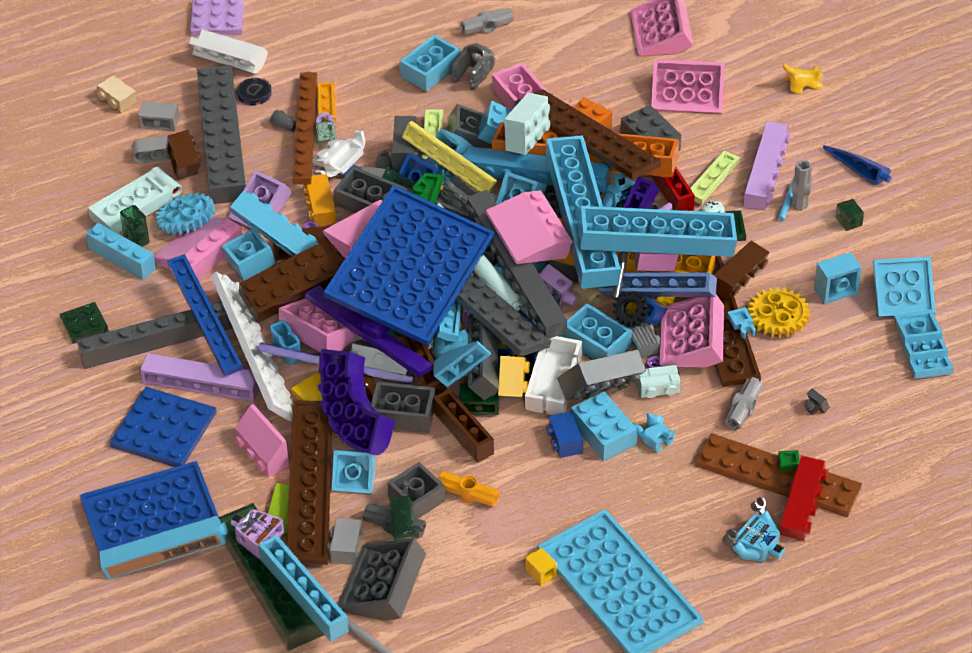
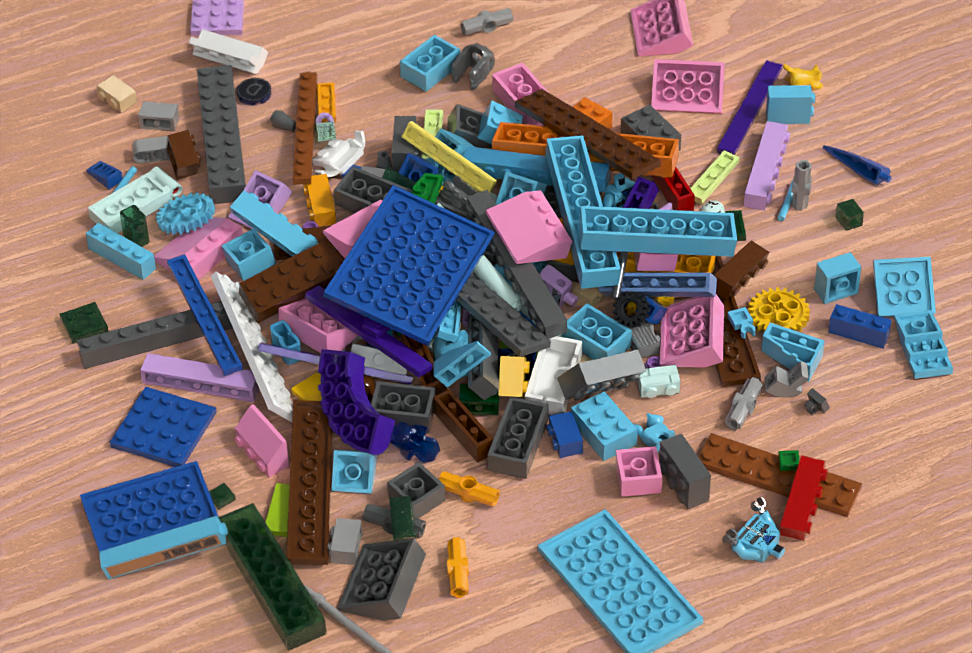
(108, 176): none -> blue slope
(128, 176): none -> medium azure bar
(222, 496): none -> clear green plate
(256, 529): torso -> none
(304, 588): medium azure brick -> none
(413, 441): none -> clear blue head
(457, 567): none -> light orange piece
(518, 437): none -> dark grey brick
(527, 123): light aqua brick -> none
(541, 566): yellow brick -> none
(638, 471): none -> bright pink brick
(684, 471): none -> dark grey brick
(750, 108): none -> dark purple tile
(785, 383): none -> light grey brick
(790, 104): none -> medium azure brick
(791, 347): none -> medium azure wedge
(859, 326): none -> blue brick

